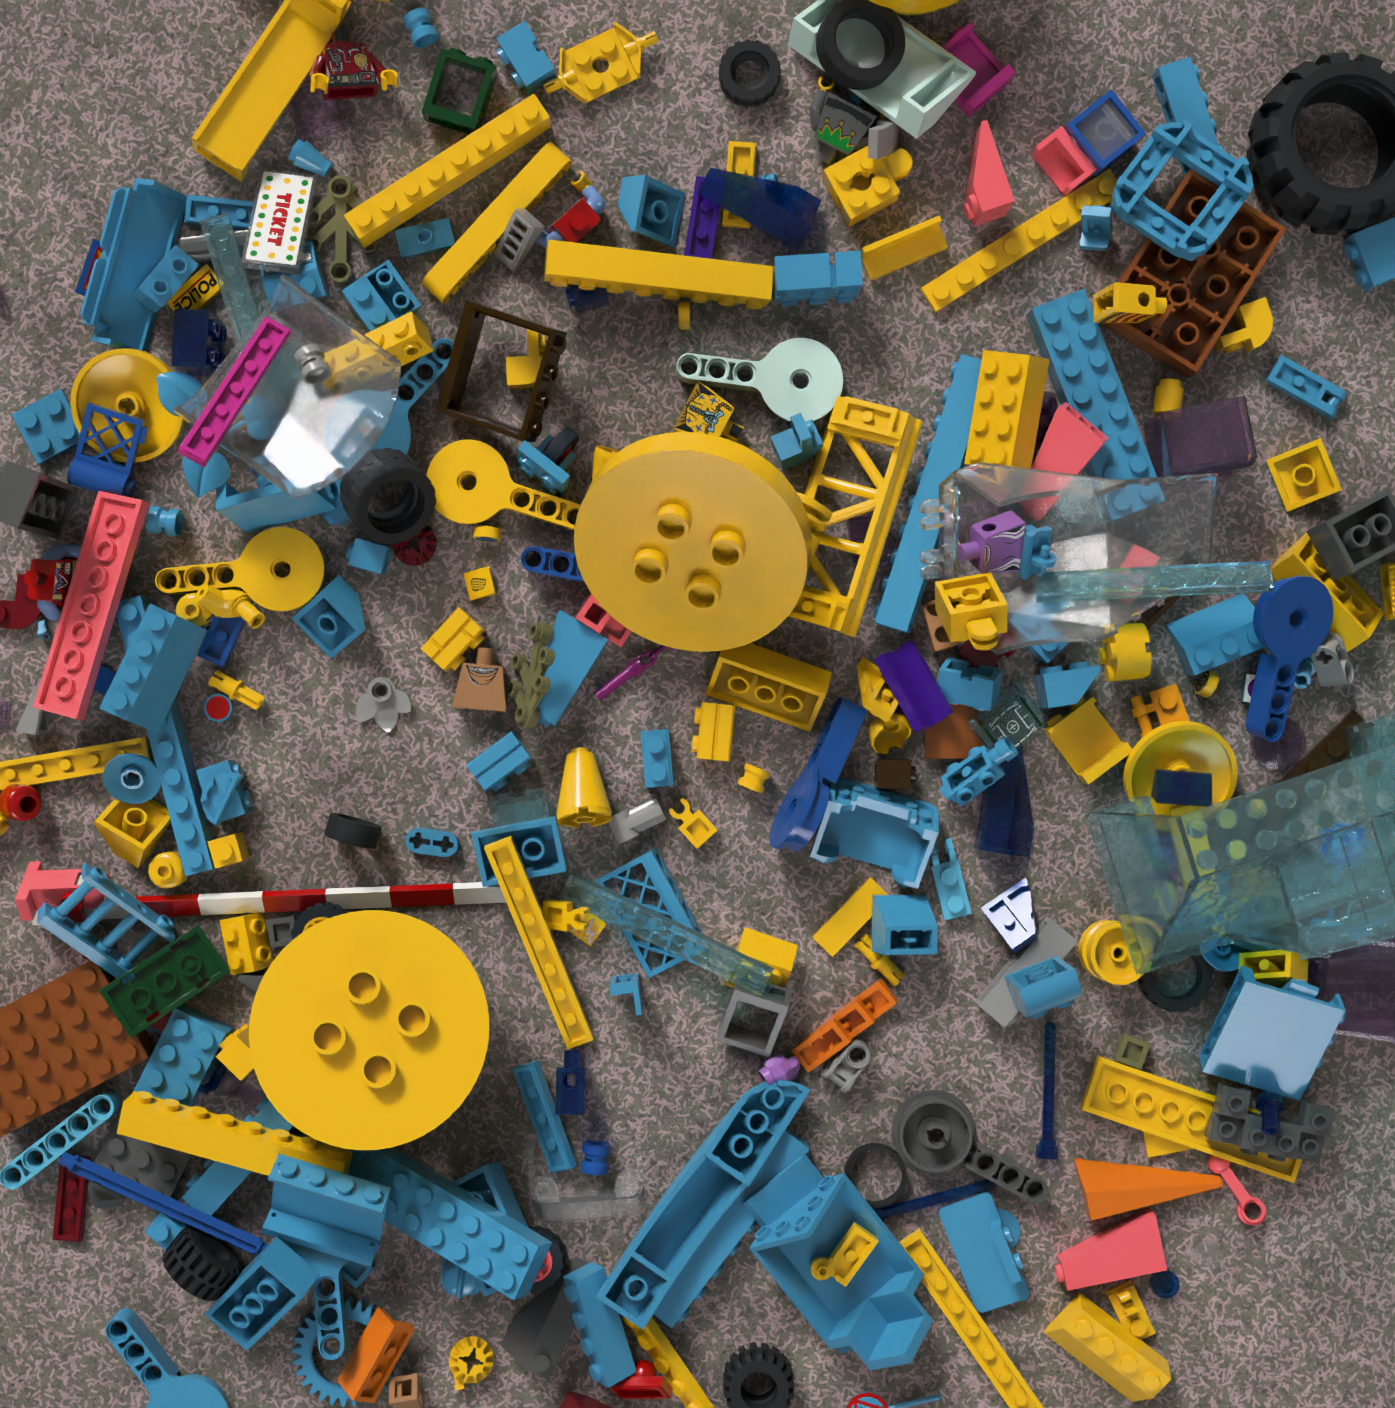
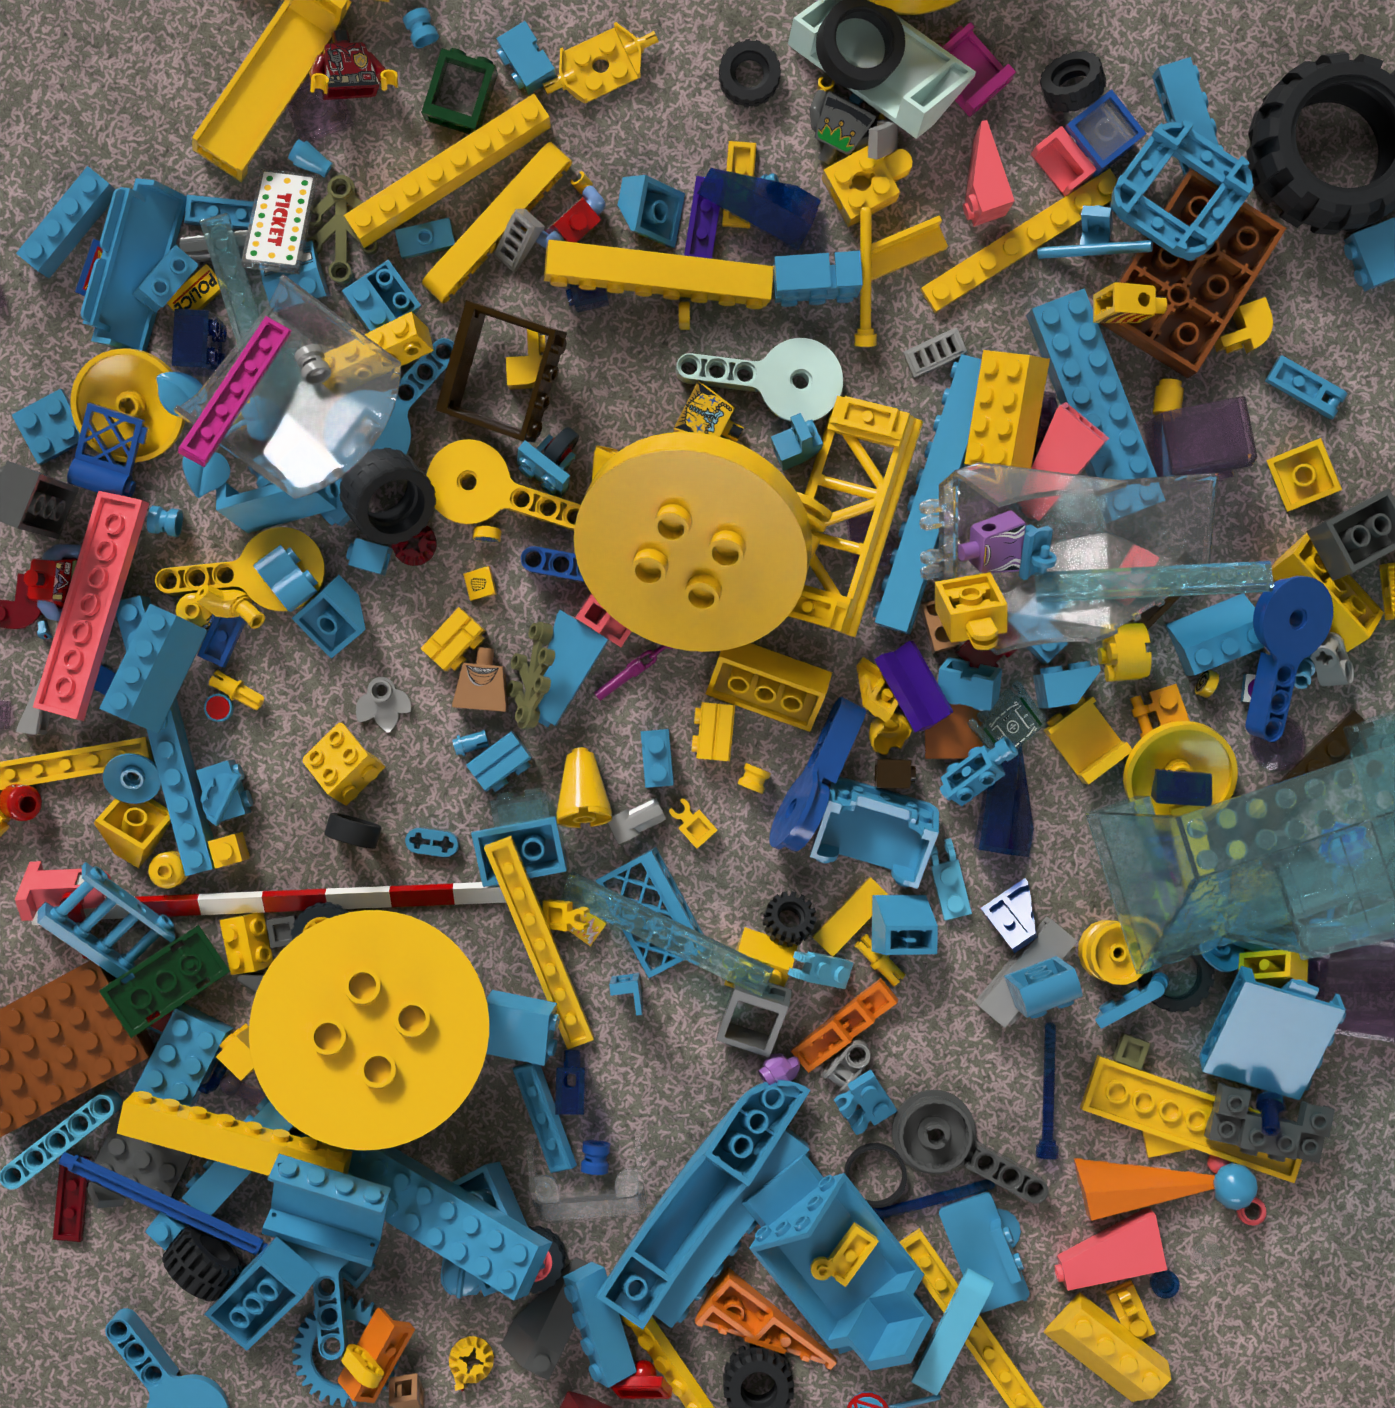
(67, 222): none -> dark azure brick
(285, 577): none -> dark azure brick
(342, 764): none -> yellow bracket
(362, 1366): none -> yellow beam
(470, 742): none -> dark azure pin
(521, 1027): none -> dark azure brick
(742, 1311): none -> orange wedge
(785, 933): none -> black tyre
(822, 969): none -> medium azure hinge
(865, 334): none -> yellow piece
(873, 1100): none -> dark azure plate
(949, 357): none -> light grey slope
(952, 1331): none -> medium azure beam
(1078, 95): none -> black tyre
(1095, 249): none -> dark azure bar
(1133, 1000): none -> dark azure plate
(1235, 1186): none -> dark azure hair

